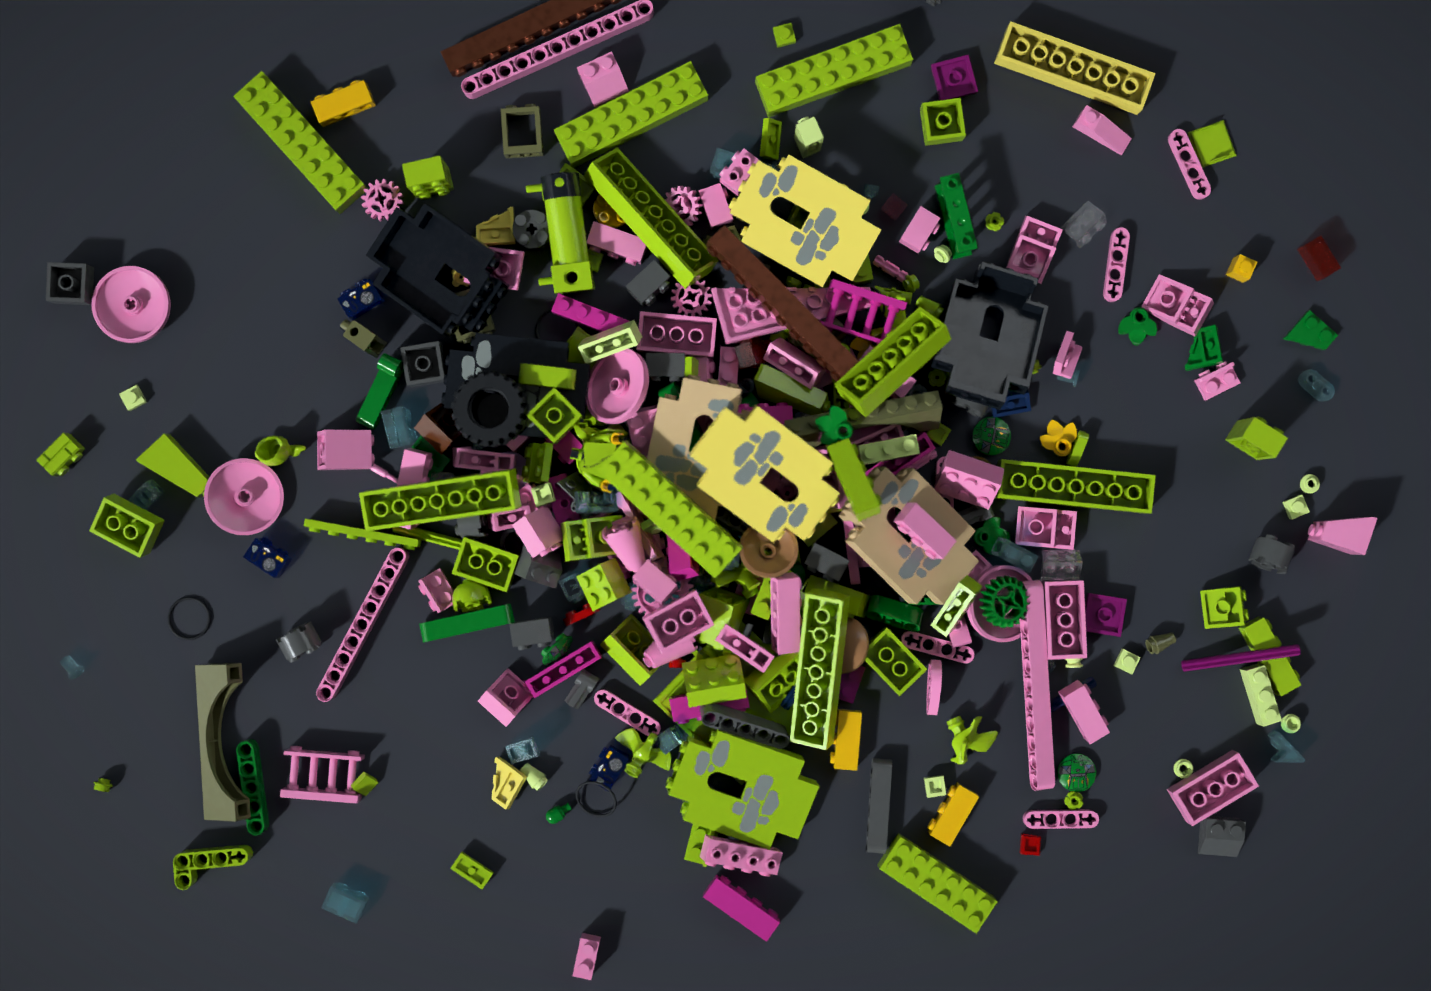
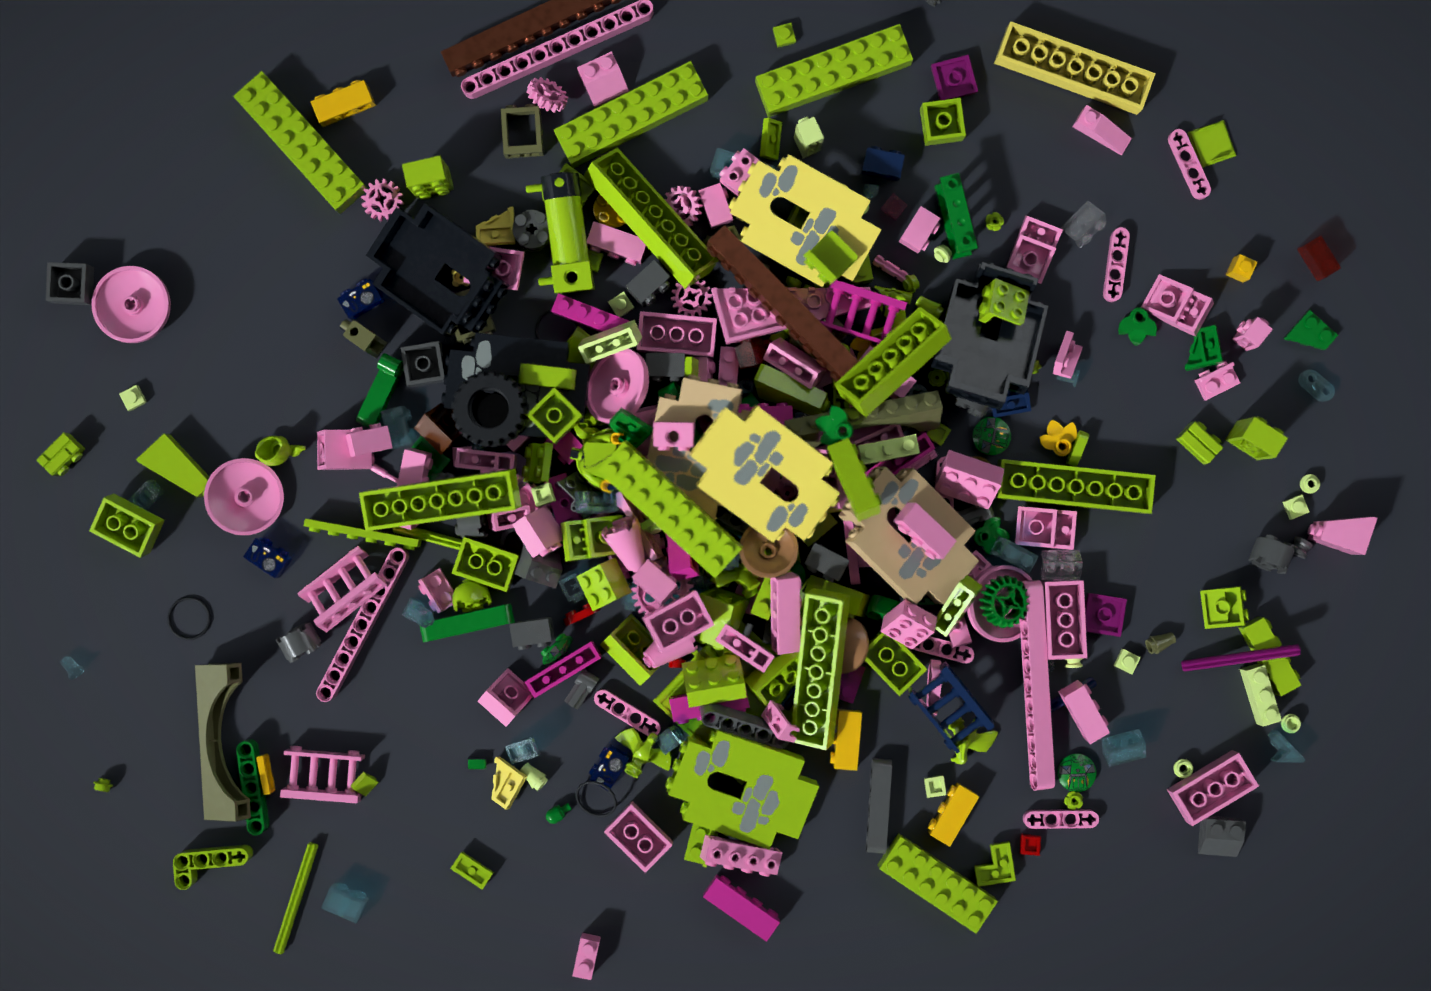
(266, 774): none -> yellow tile
(295, 898): none -> lime axle
(351, 601): none -> bright pink fence
(368, 441): none -> bright pink brick
(416, 611): none -> clear light blue piece
(477, 762): none -> green piece
(547, 94): none -> bright pink gear
(621, 304): none -> yellowish green plate
(633, 428): none -> green wing
(638, 836): none -> bright pink brick
(686, 435): none -> bright pink brick
(778, 722): none -> bright pink hinge
(830, 257): none -> lime bracket
(883, 163): none -> dark blue brick
(908, 624): none -> bright pink brick
(958, 690): none -> dark blue fence
(1000, 870): none -> lime plate
(1004, 302): none -> lime bracket
(1124, 747): none -> clear light blue brick
(1199, 442): none -> lime brick
(1252, 333): none -> bright pink brick
(1301, 547): none -> flat silver wheel

